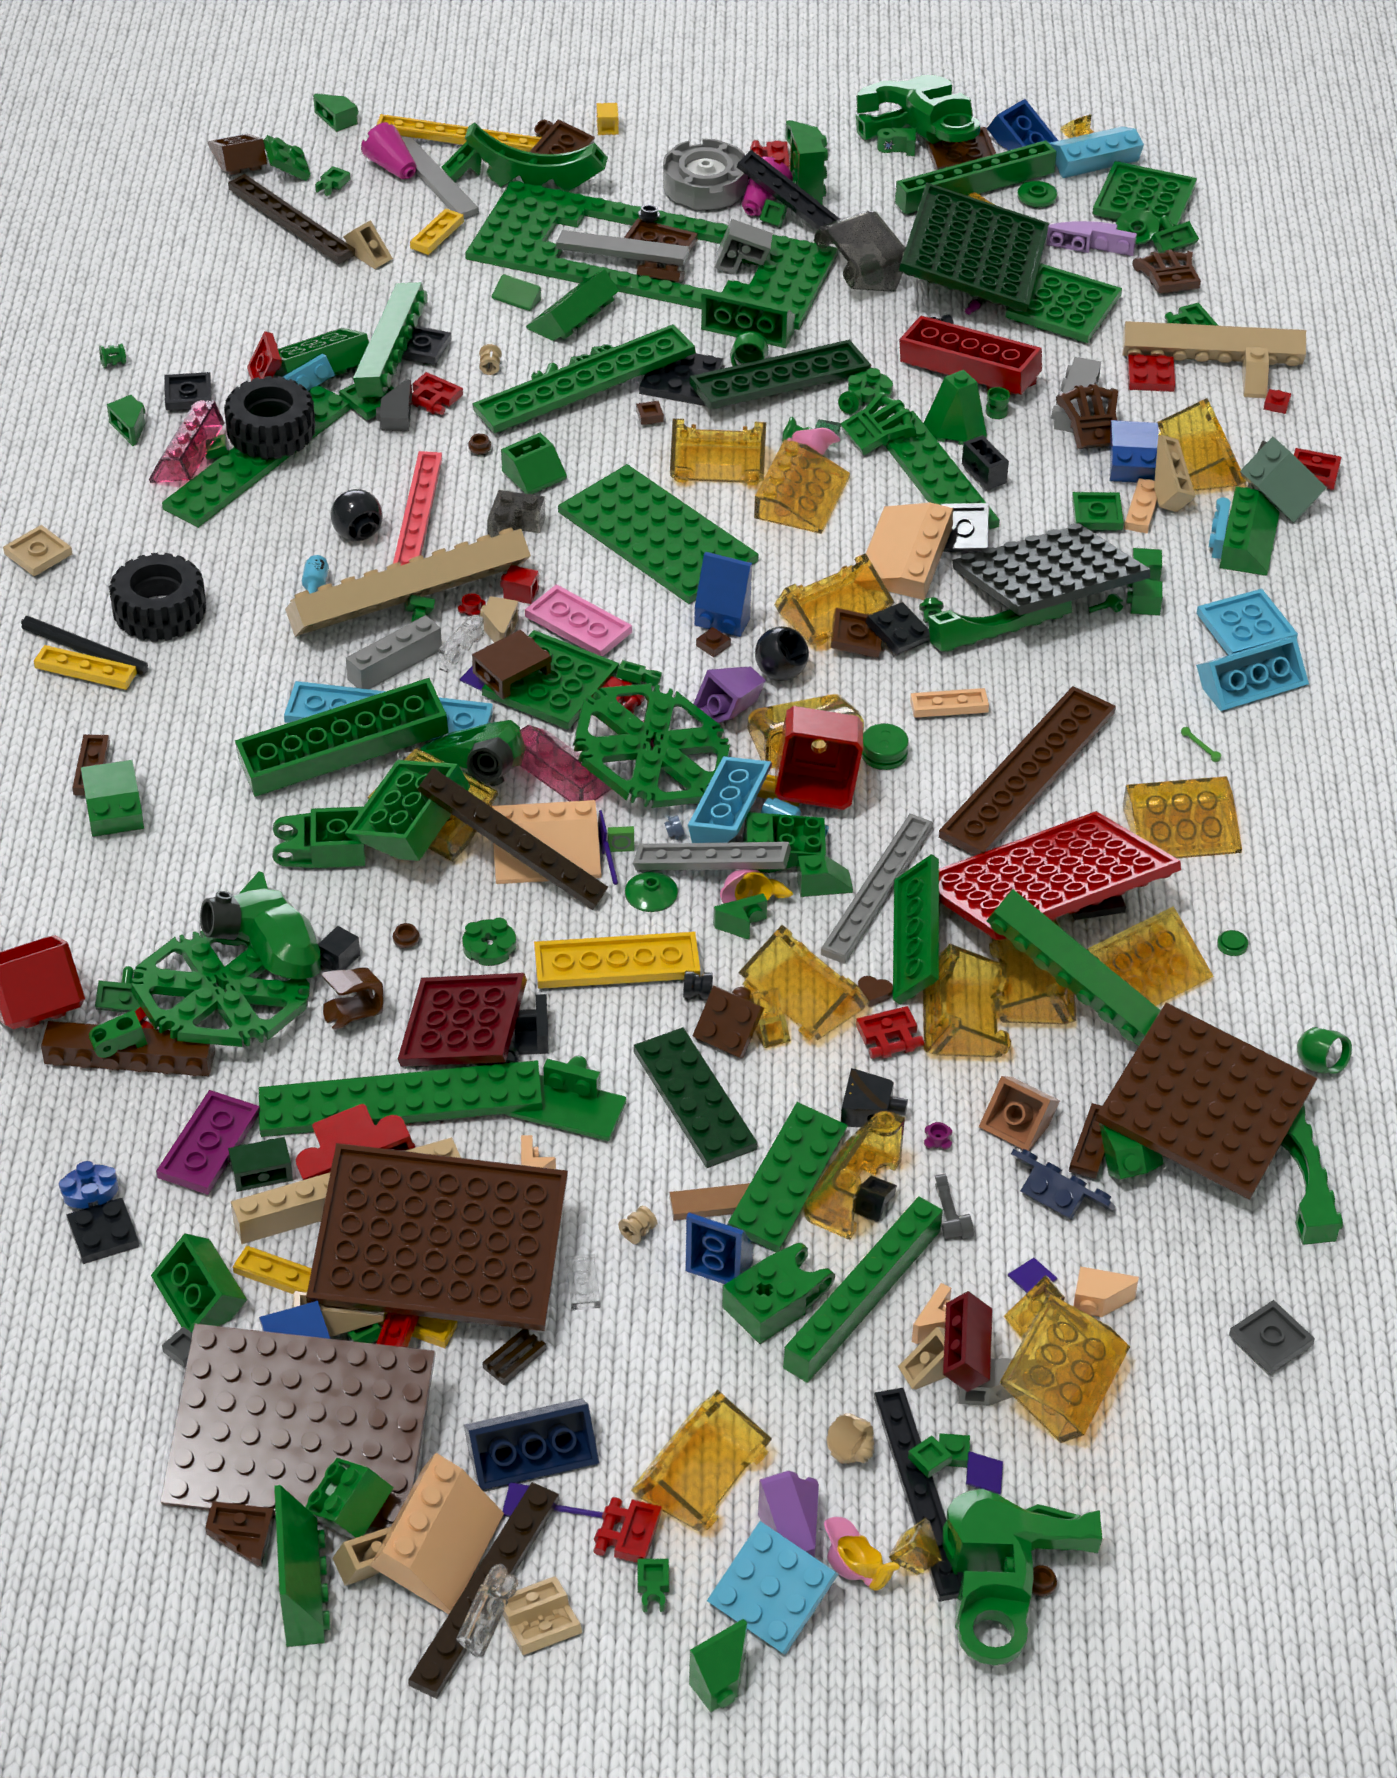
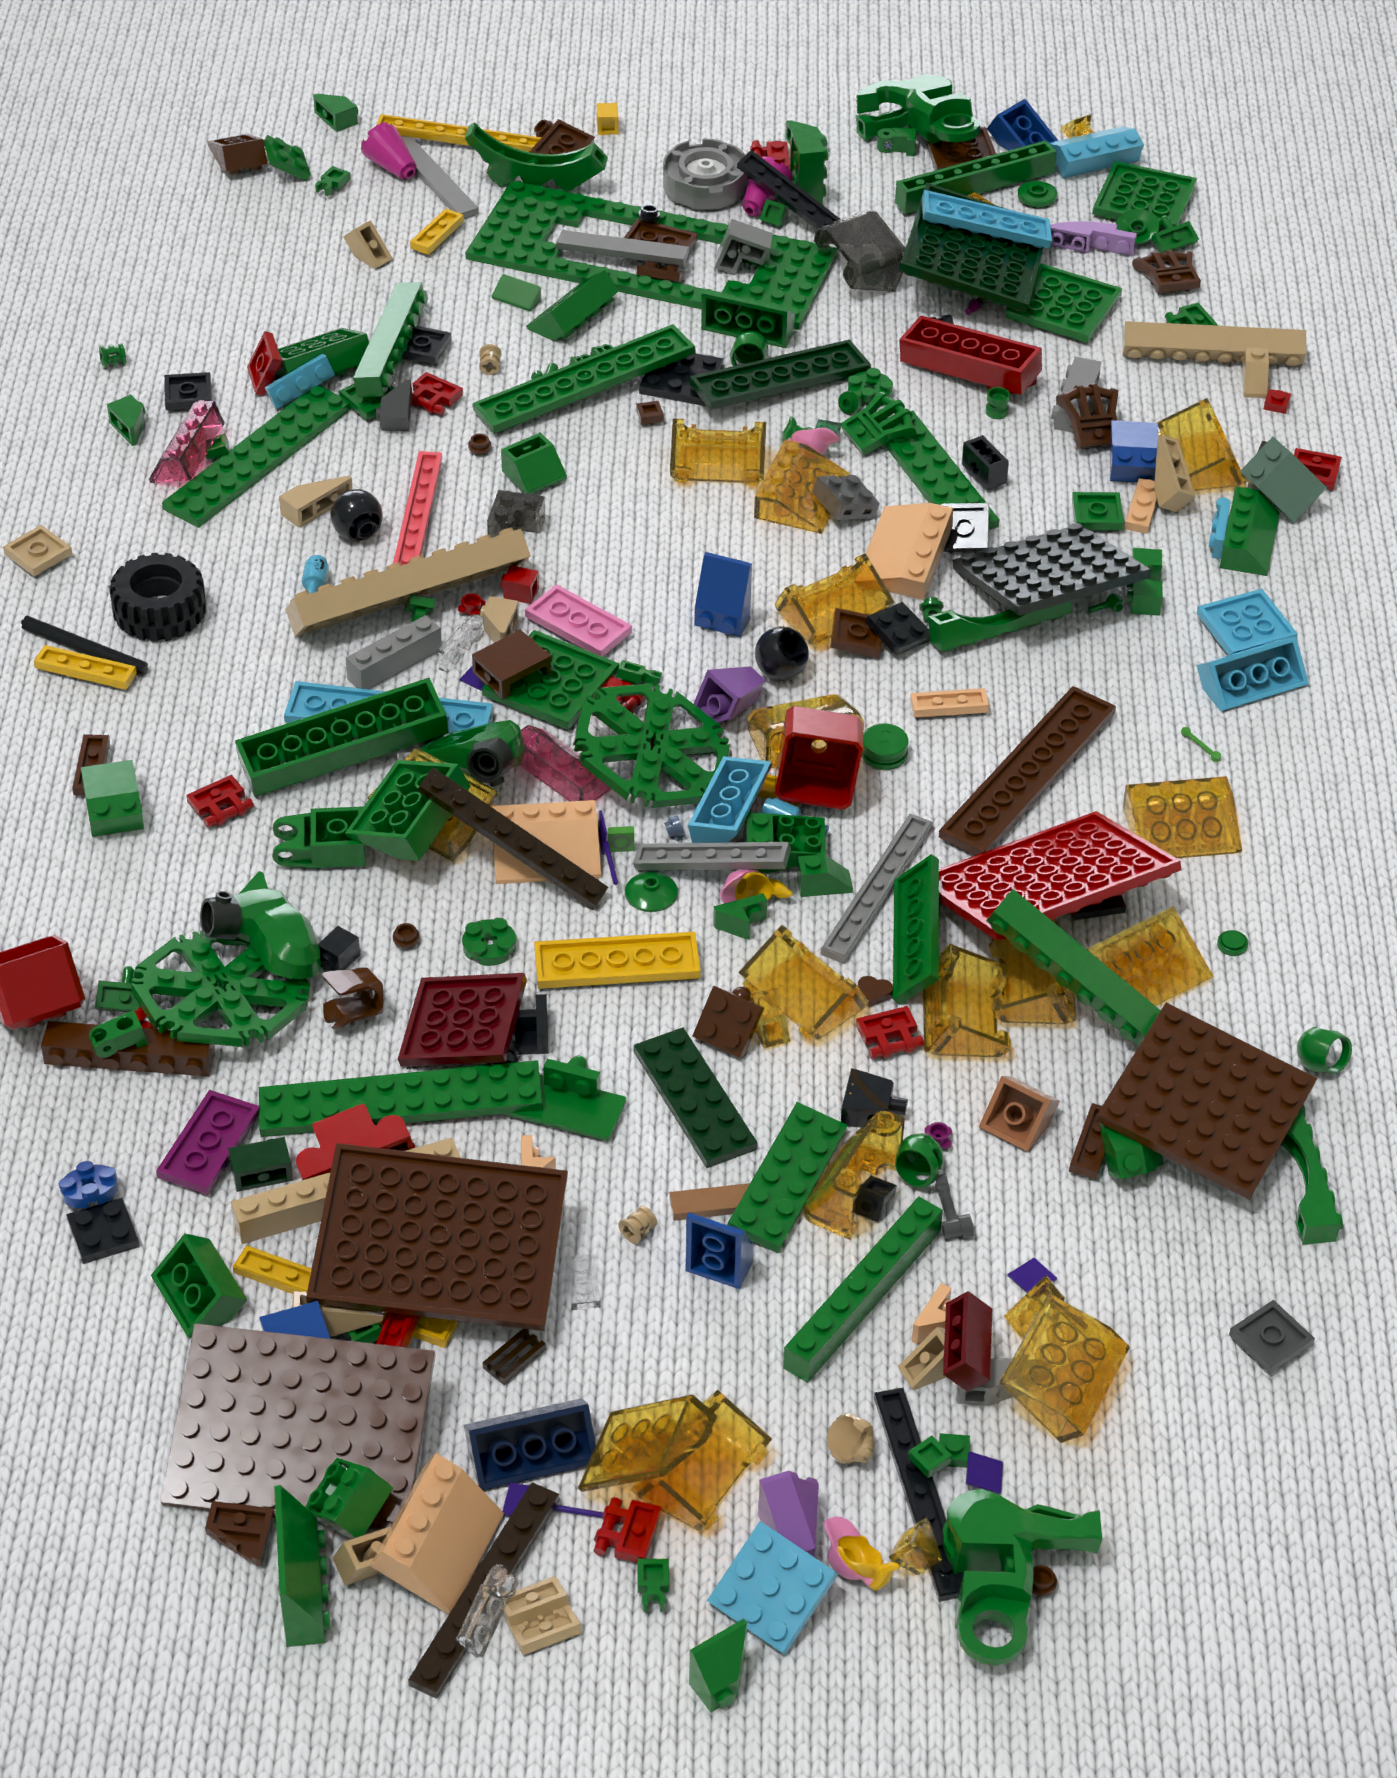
(178, 1346): dark grey plate -> none
(217, 795): none -> red plate
(269, 417): black tyre -> none
(291, 219): dark brown plate -> none
(312, 499): none -> tan slope
(461, 161): green slope -> none
(647, 1441): none -> clear yellow slope
(652, 529): green plate -> none
(697, 985): black wheel -> none
(713, 642): reddish brown plate -> none
(775, 1292): green brick -> none
(845, 494): none -> flat silver piece
(919, 1156): none -> green helmet
(956, 410): green slope -> none
(986, 219): none -> medium azure plate
(1055, 1190): dark blue bracket -> none
(1103, 1291): light nougat slope -> none
(1151, 373): red plate -> none

